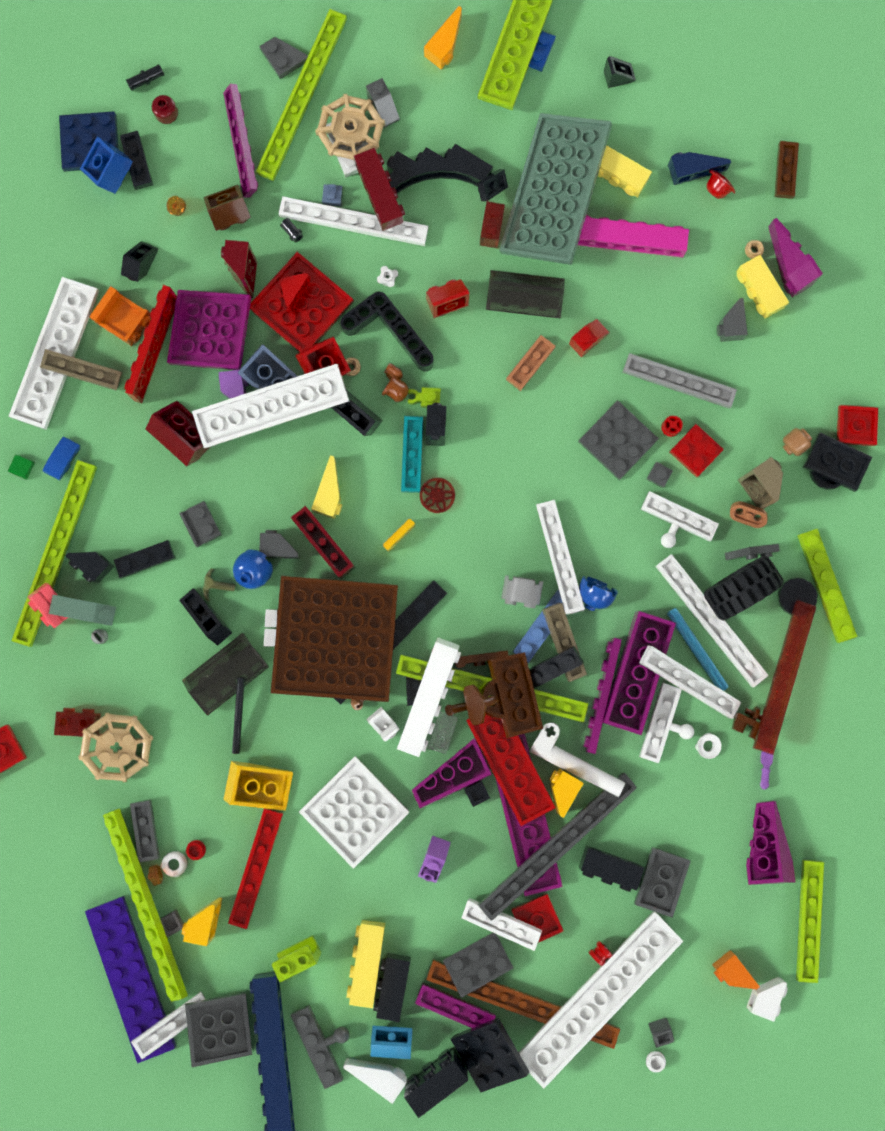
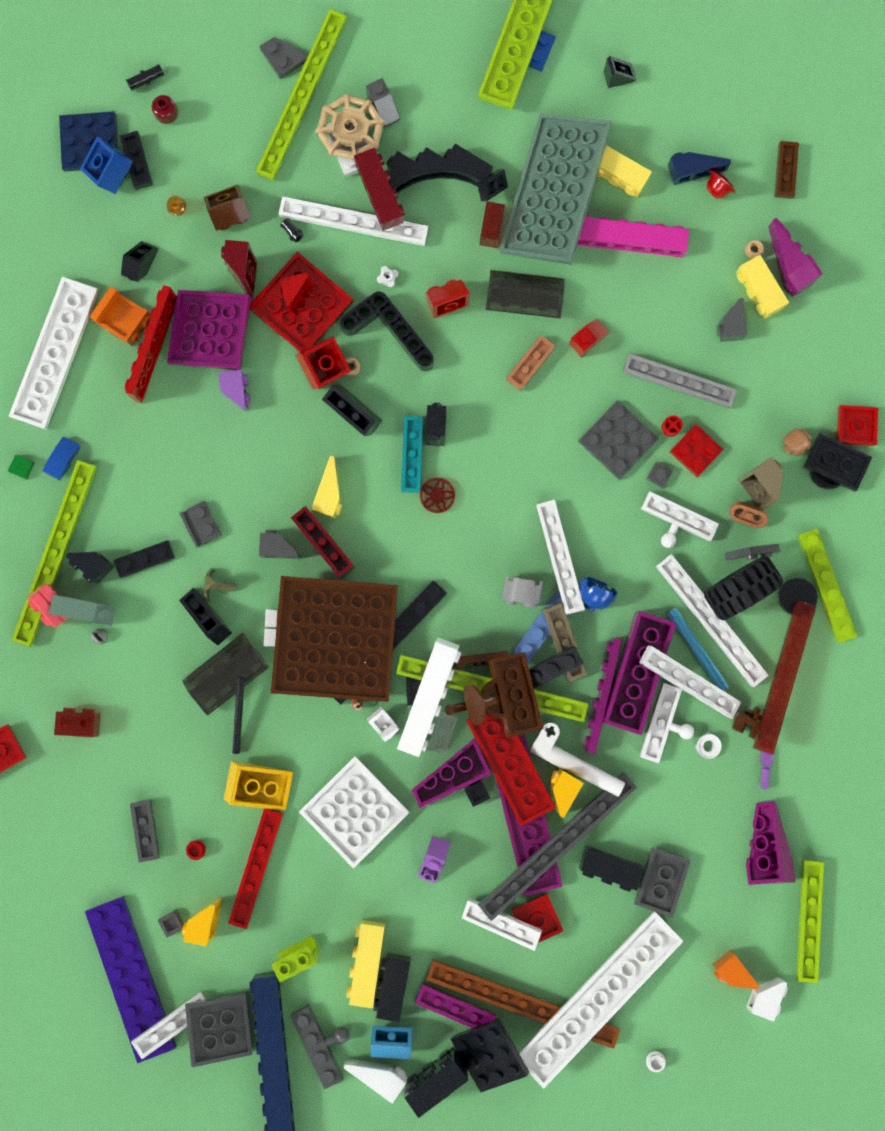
(80, 369): dark tan plate -> none
(122, 756): tan plate -> none
(145, 905): lime plate -> none
(155, 875): clear orange tile -> none
(177, 432): dark red slope -> none
(182, 864): white piece -> none
(240, 141): magenta plate -> none
(252, 569): blue cylinder -> none
(265, 369): sand blue wedge -> none
(271, 406): white plate -> none
(332, 195): sand blue tile -> none
(395, 388): dark orange piece -> none
(399, 534): yellow tile -> none
(427, 397): lime plate -> none
(442, 44): light orange slope -> none
(477, 964): dark grey plate -> none
(600, 953): red wheel -> none
(661, 1032): dark grey slope -> none

